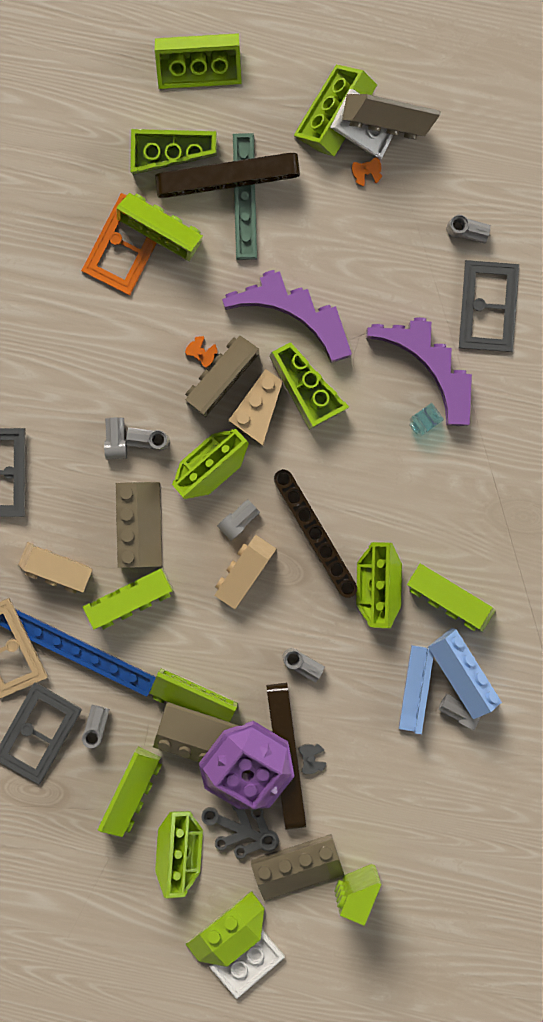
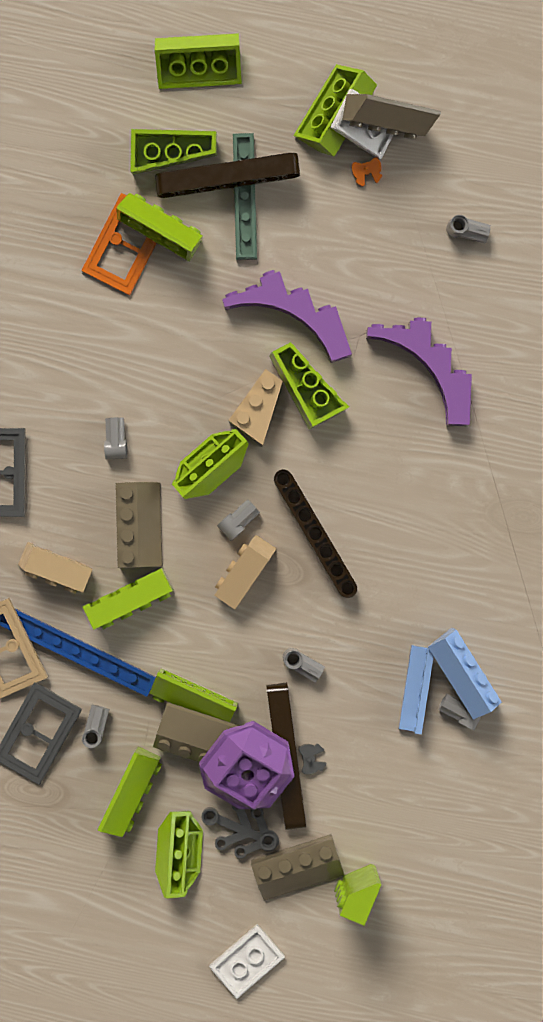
(145, 438): light grey piece -> none
(194, 349): orange piece -> none
(222, 376): dark tan slope -> none
(230, 933): lime wedge -> none
(379, 584): lime wedge -> none
(425, 419): clear light blue brick -> none
(450, 597): lime wedge -> none
(468, 303): dark grey door -> none

